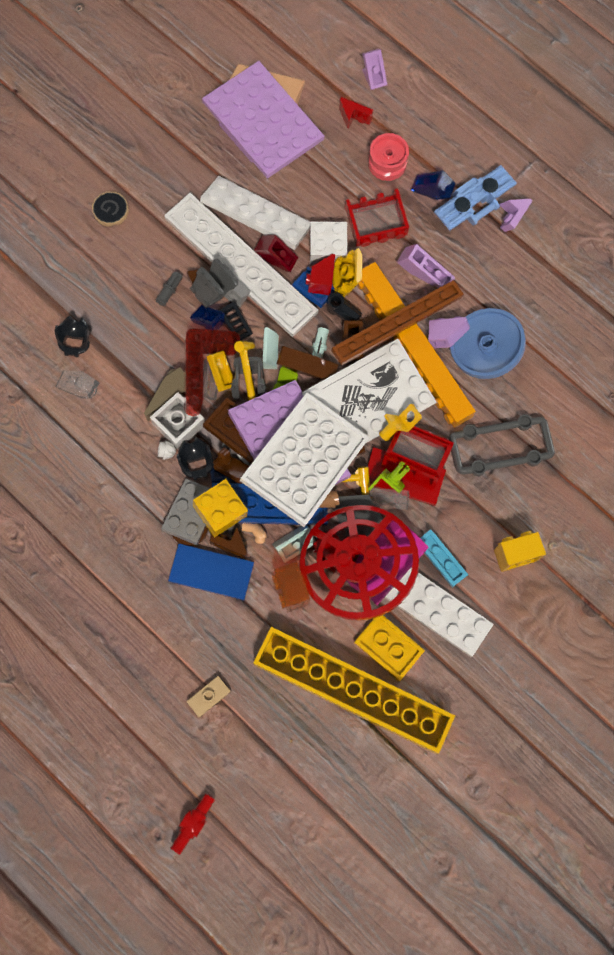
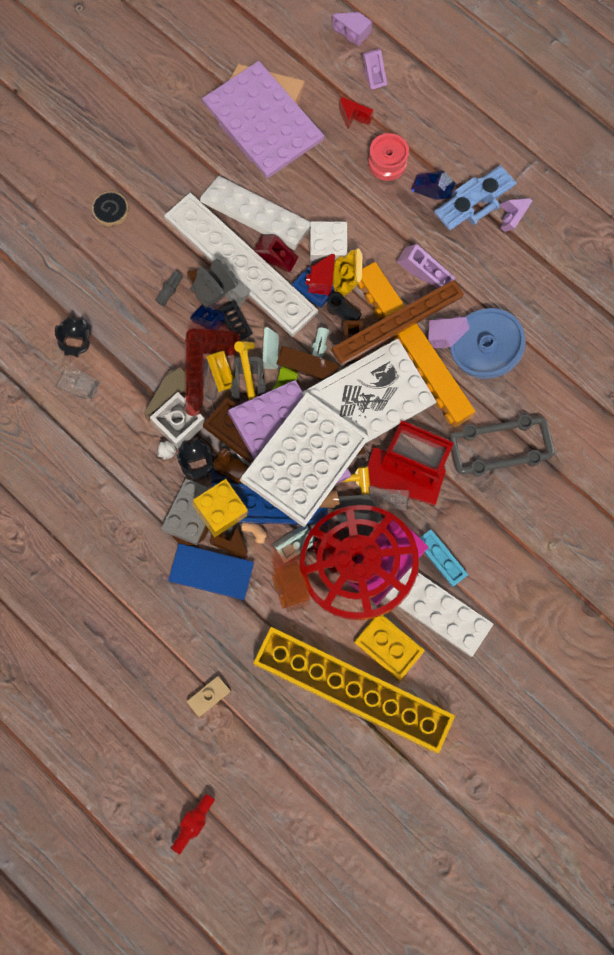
(352, 26): none -> lavender slope
(377, 219): window -> none
(393, 478): lime bracket -> none
(400, 422): yellow bracket -> none
(519, 551): yellow brick -> none

